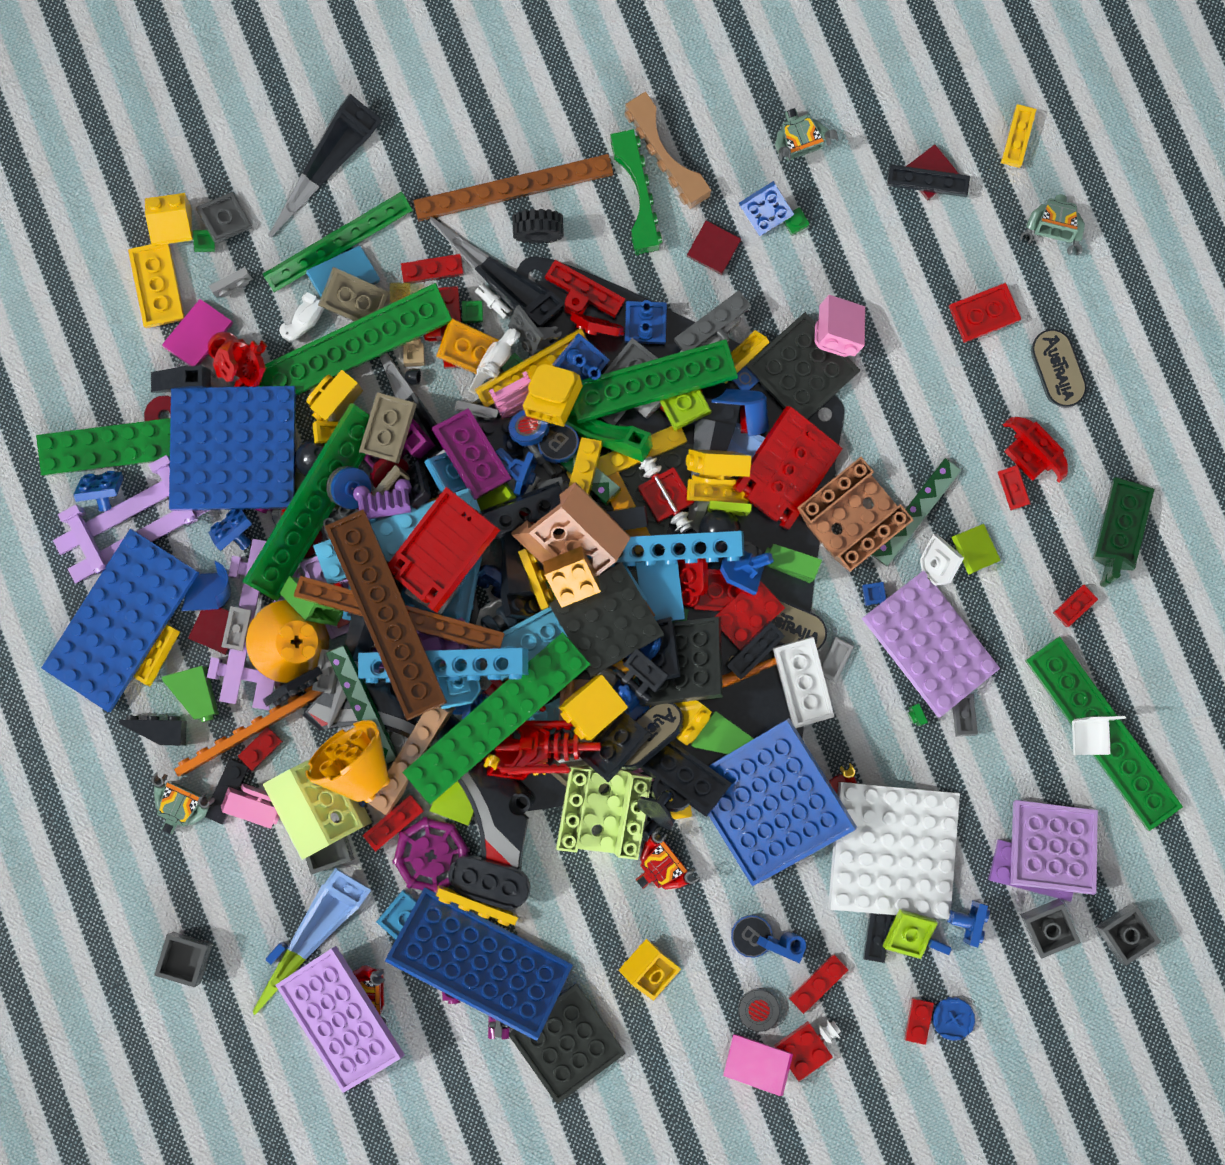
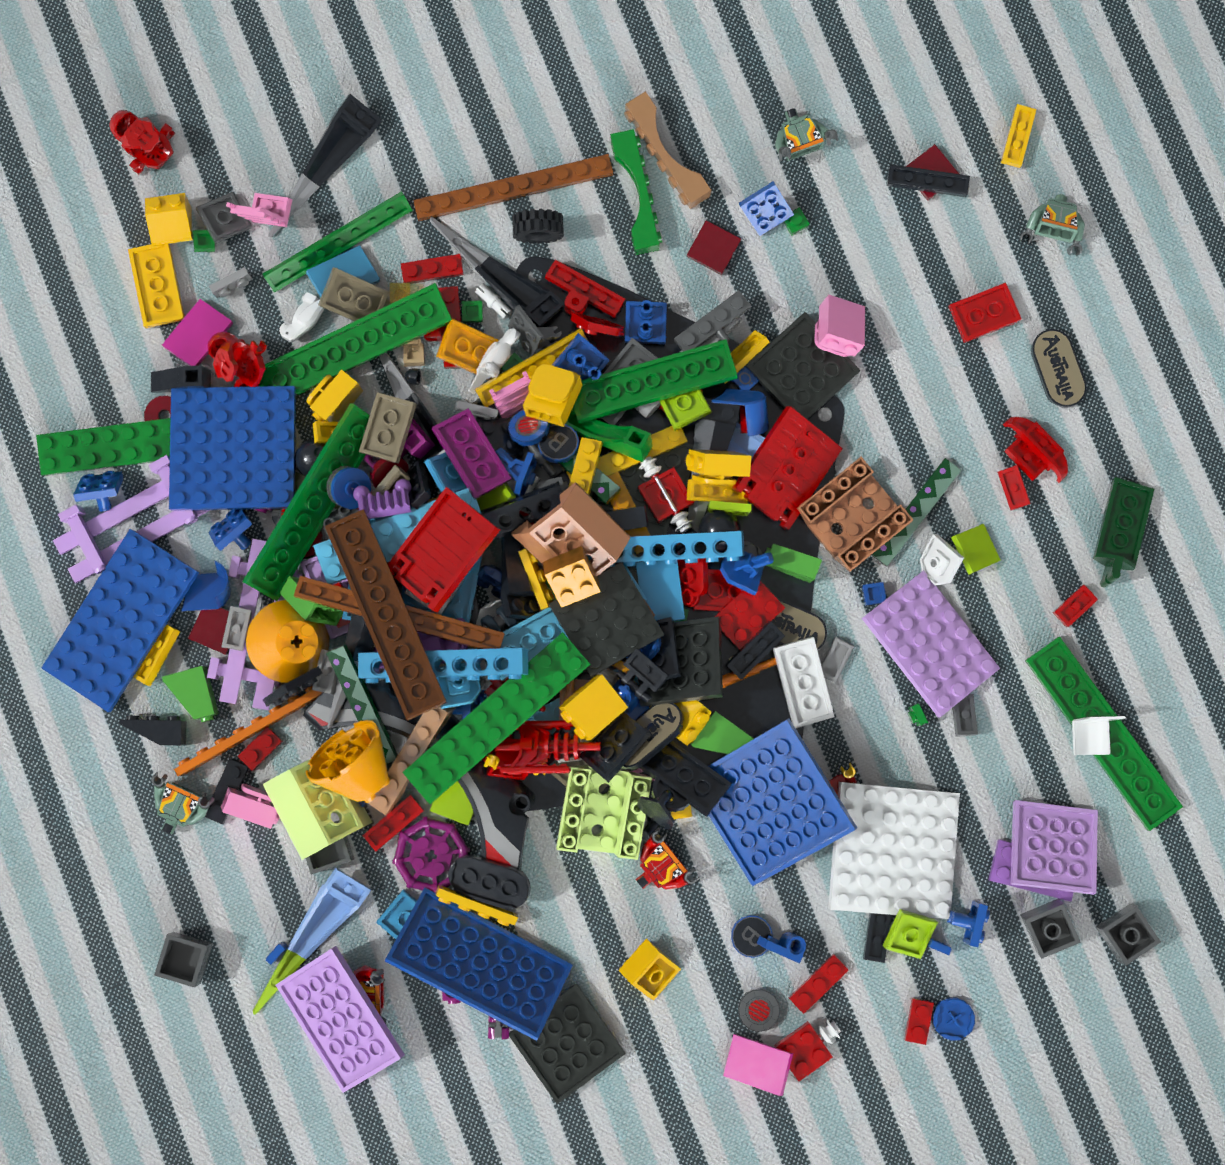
(142, 140): none -> red helmet
(265, 210): none -> bright pink plate

